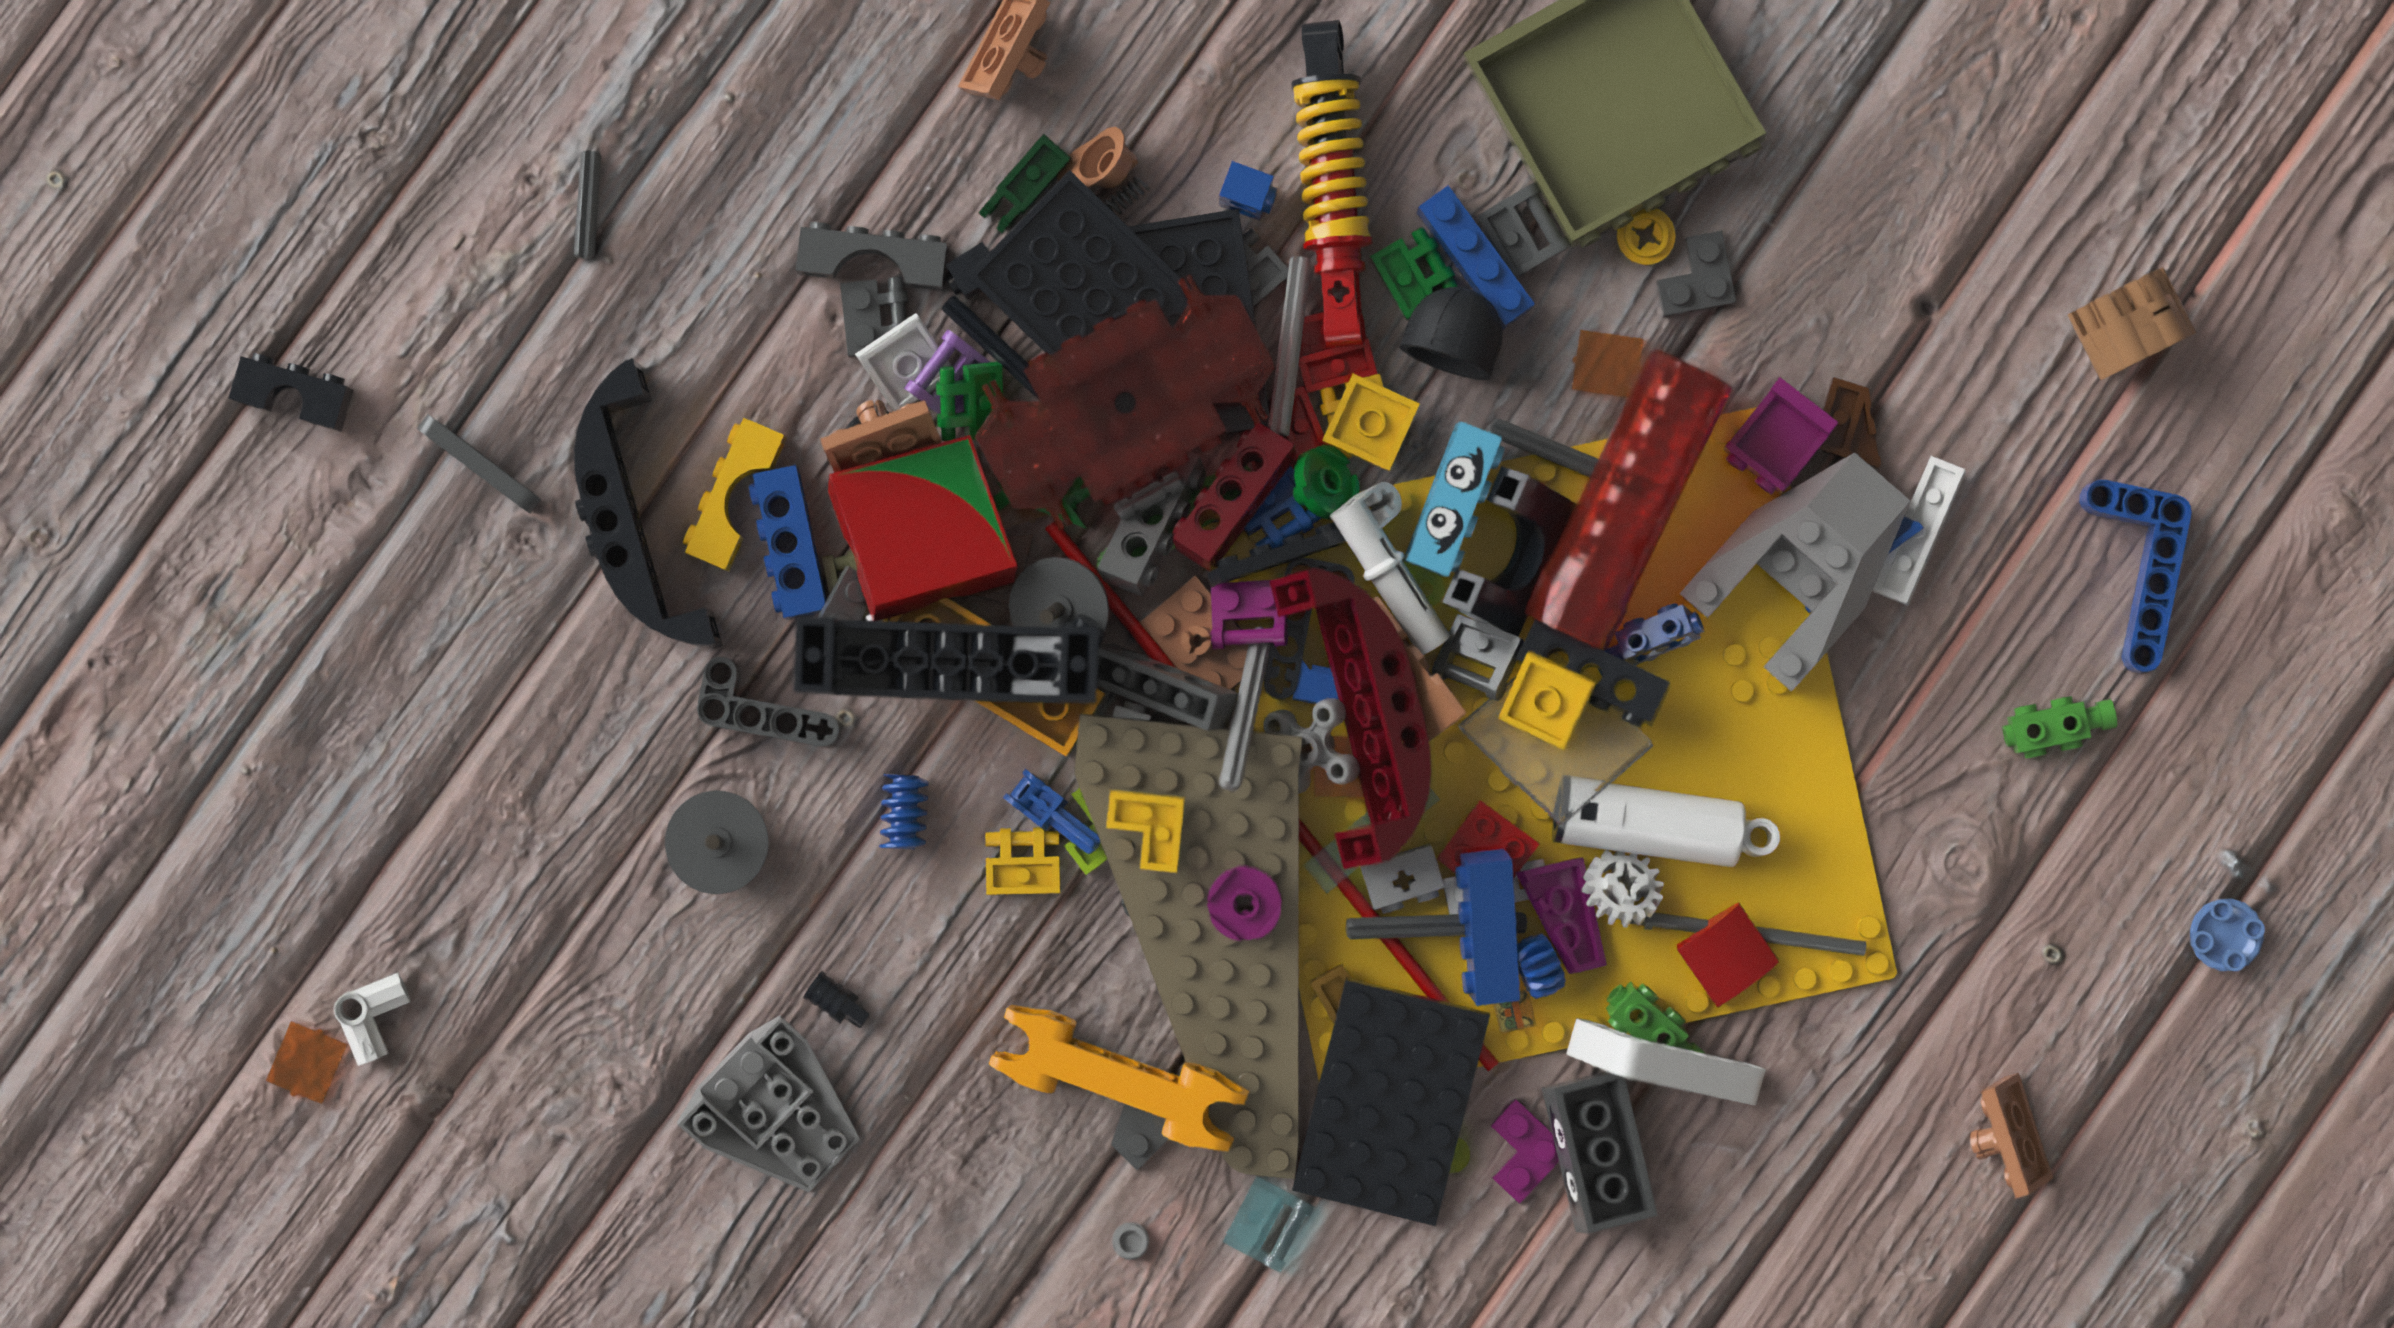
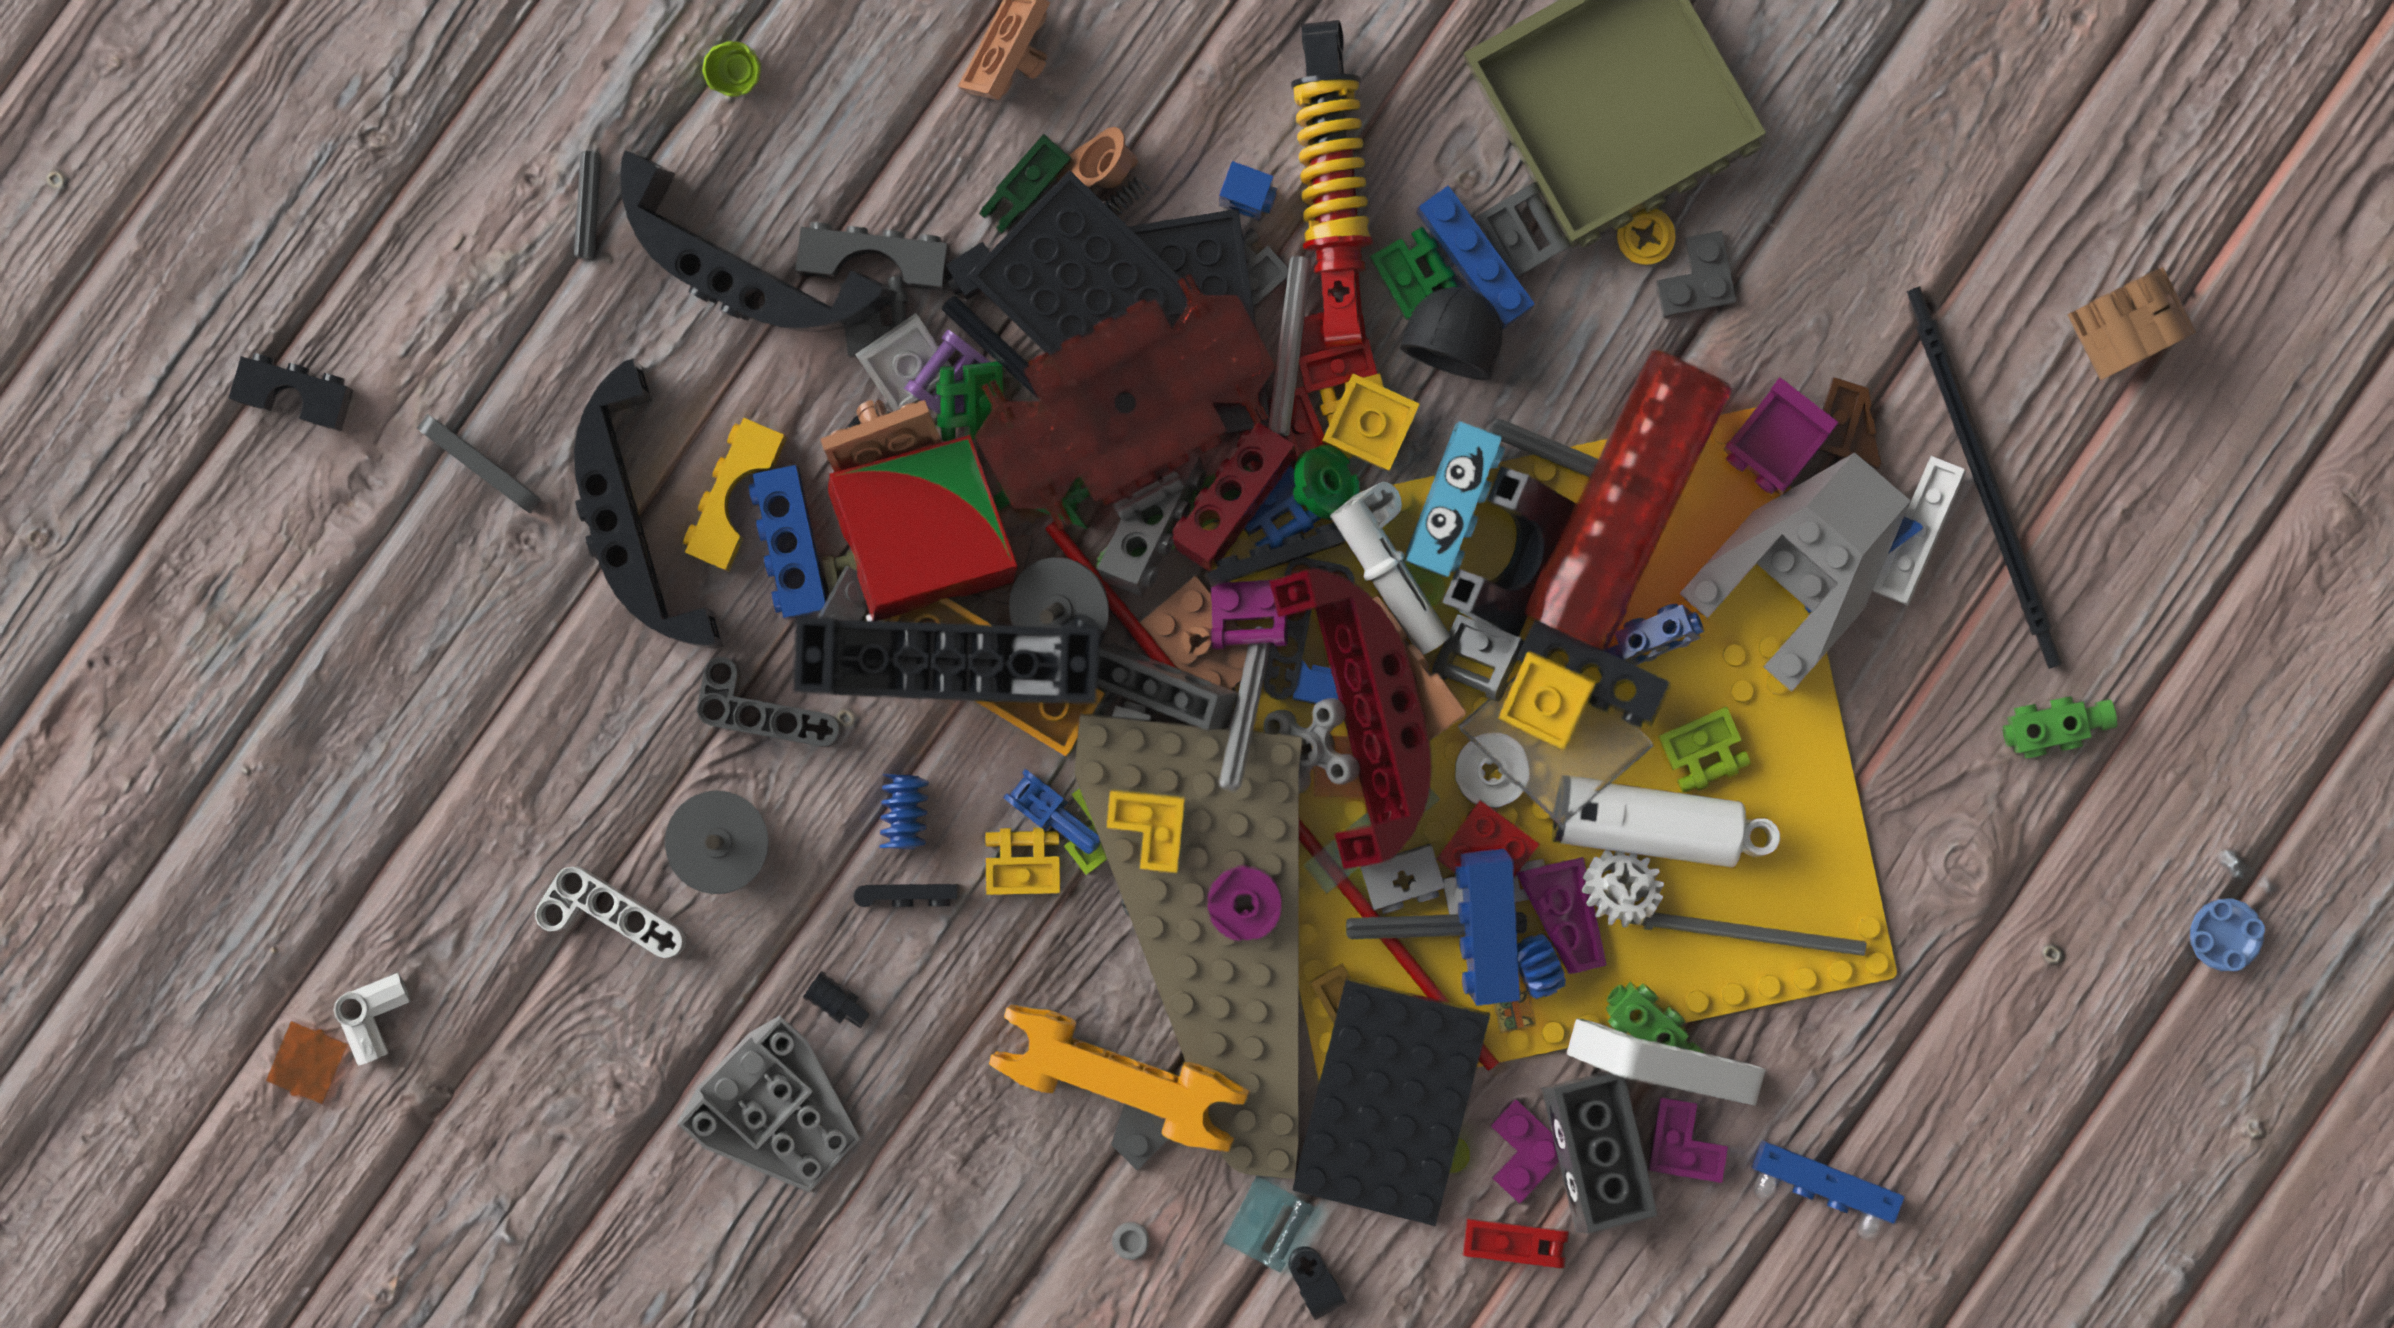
(616, 918): none -> white beam
(680, 250): none -> black slope
(732, 68): none -> lime hair
(904, 894): none -> black plate
(1317, 1286): none -> black piece
(1475, 787): none -> white plate
(1514, 1243): none -> red plate
(1606, 363): clear orange piece -> none
(1674, 1149): none -> magenta plate
(1698, 739): none -> lime plate
(1728, 954): red slope -> none
(1839, 1187): none -> blue piece
(1984, 478): none -> black axle
(2012, 1136): nougat plate -> none
(2151, 561): blue beam -> none

